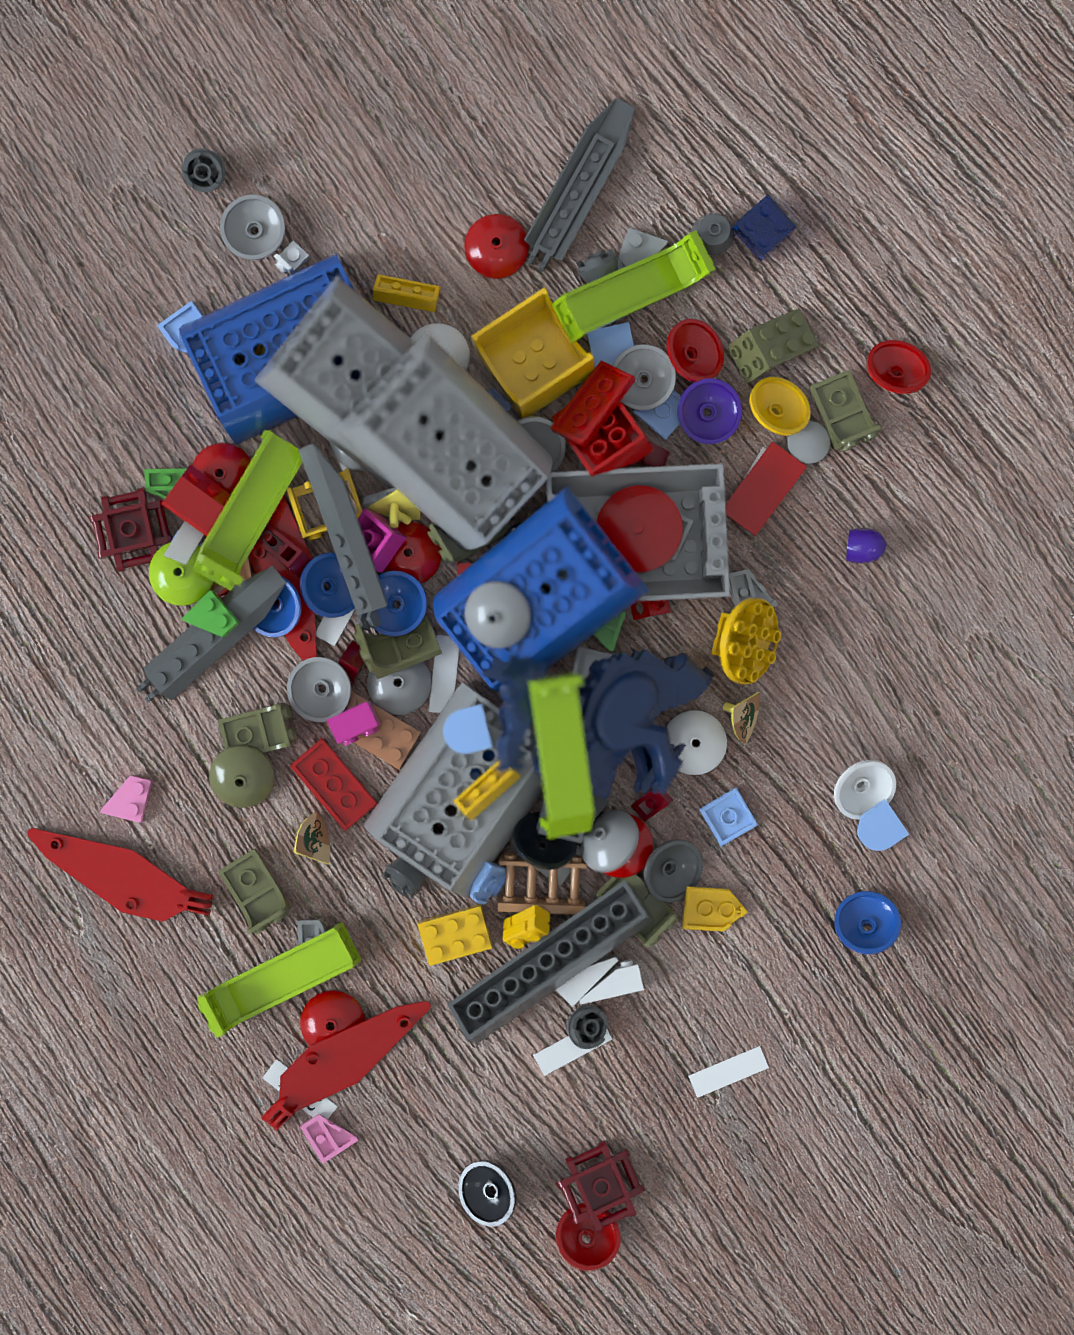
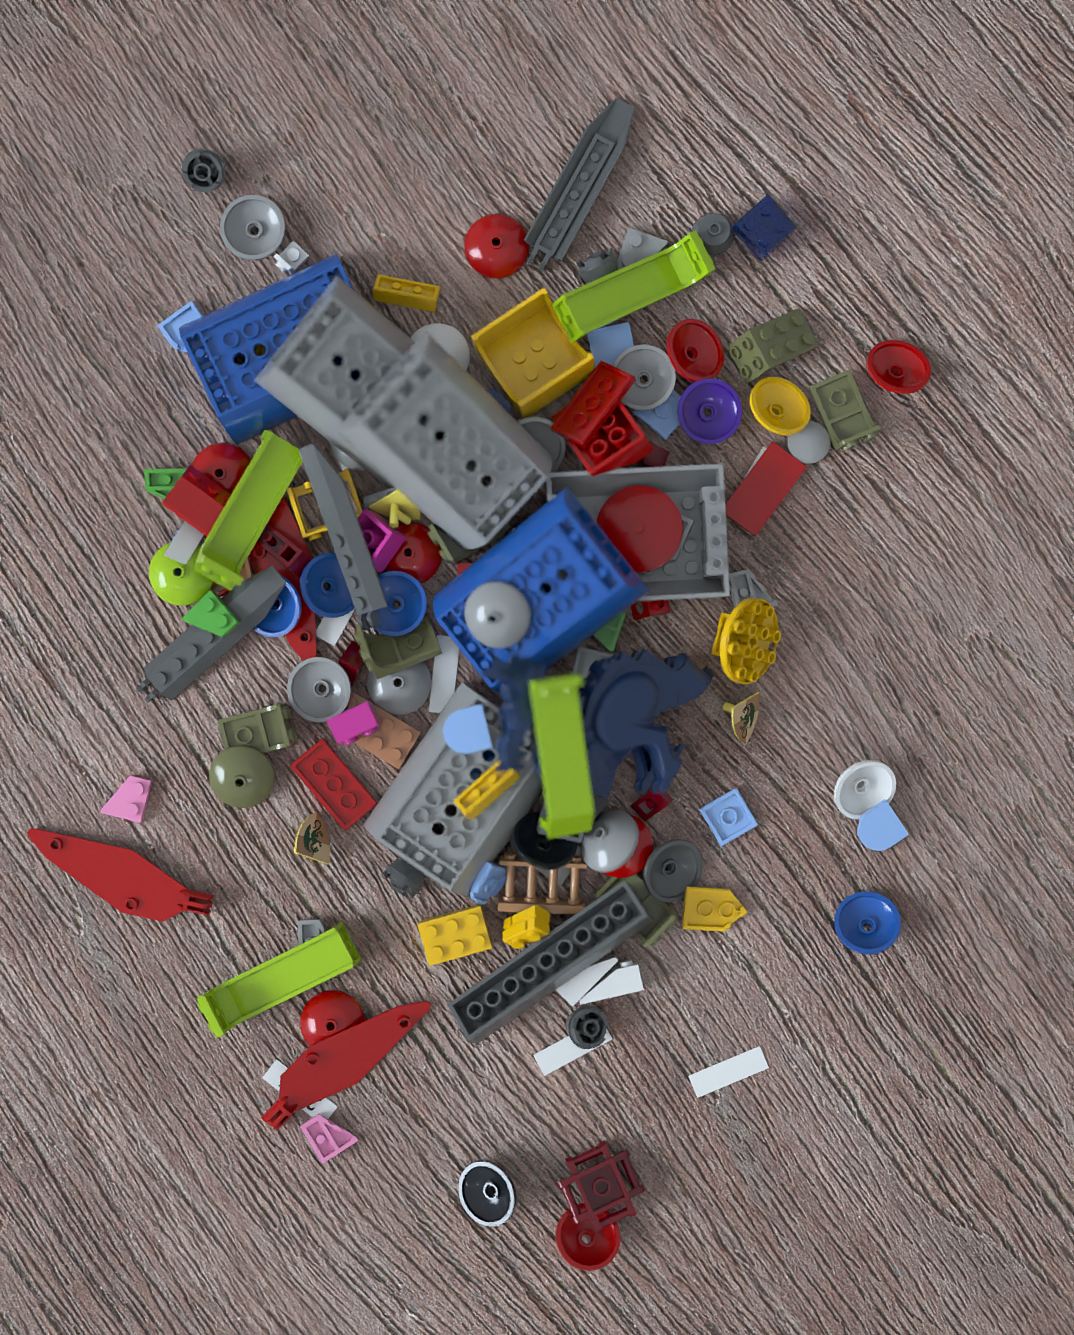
(129, 528): dark red brick -> none
(255, 891): olive bracket -> none
(708, 731): white dish -> none
(865, 545): dark purple piece -> none

